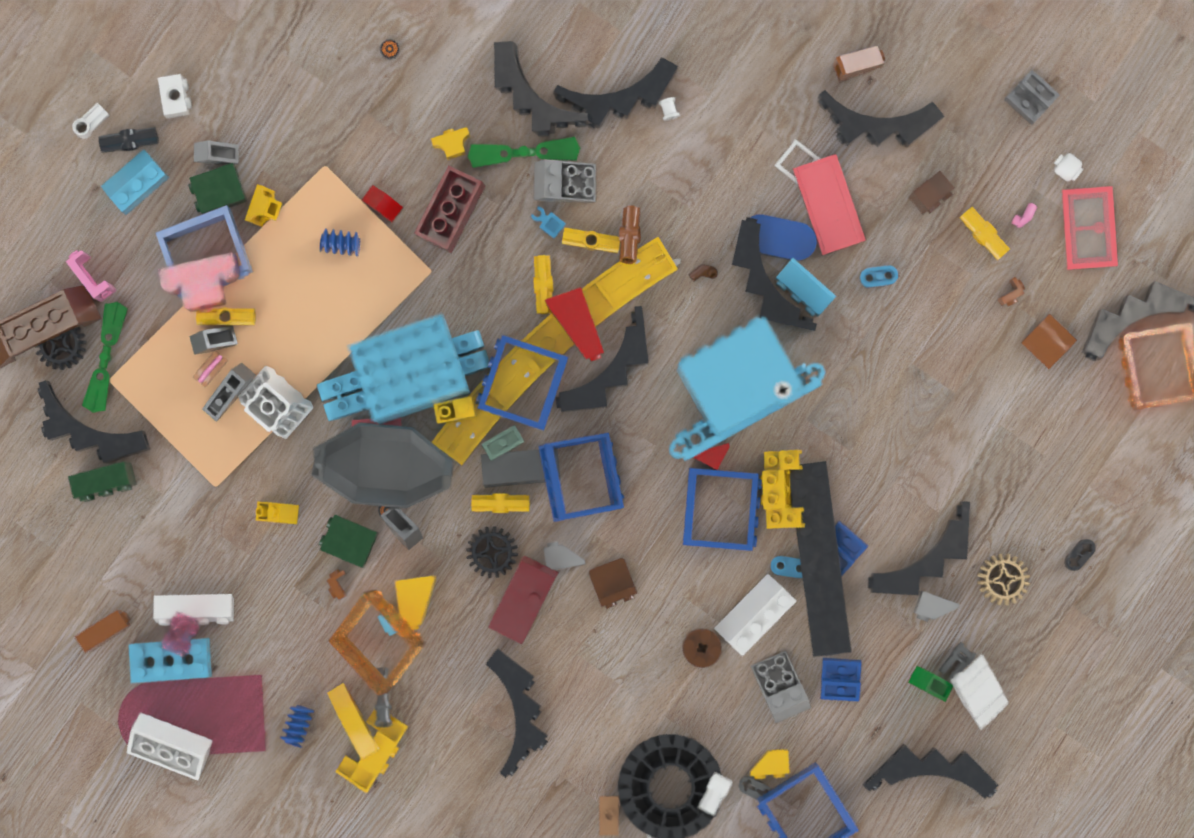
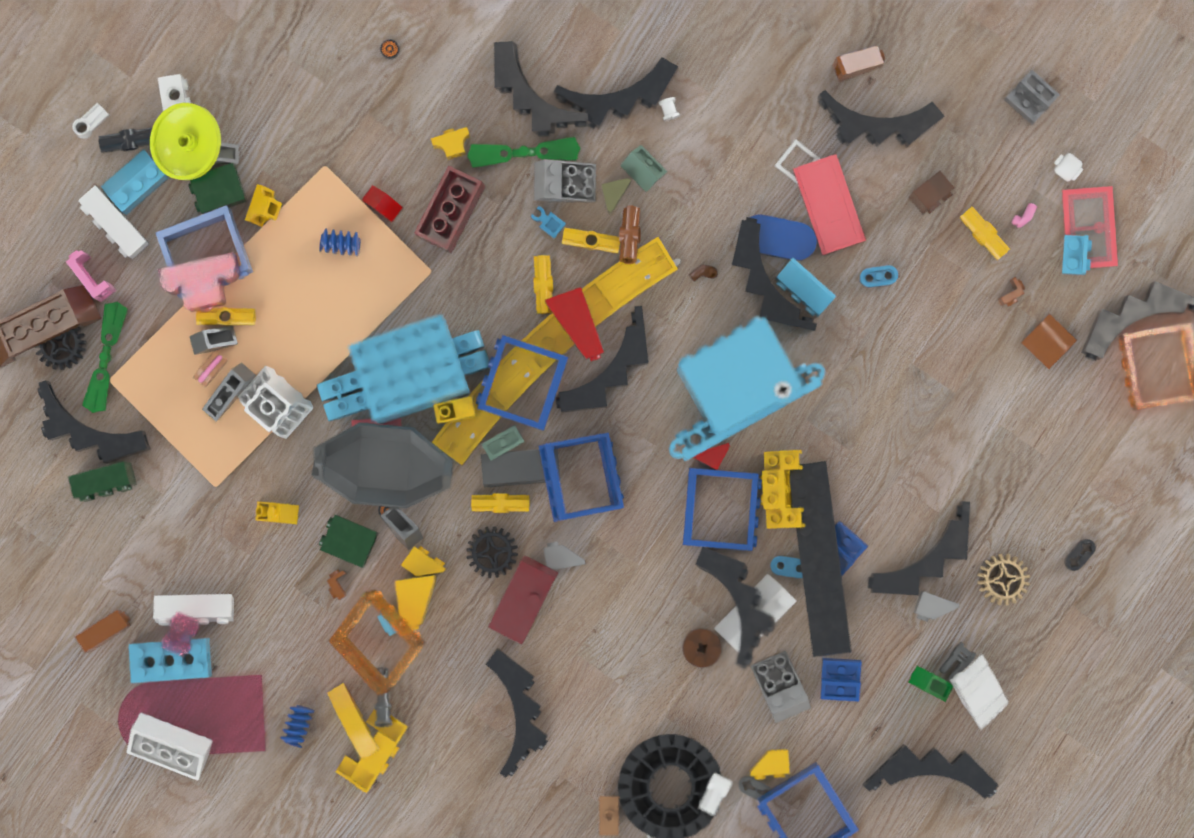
(113, 222): none -> white brick
(185, 141): none -> neon yellow dish
(421, 564): none -> yellow slope
(613, 583): reddish brown bracket -> none
(614, 192): none -> olive slope
(643, 168): none -> sand green panel
(752, 621): none -> black arch
(1075, 255): none -> medium azure bracket

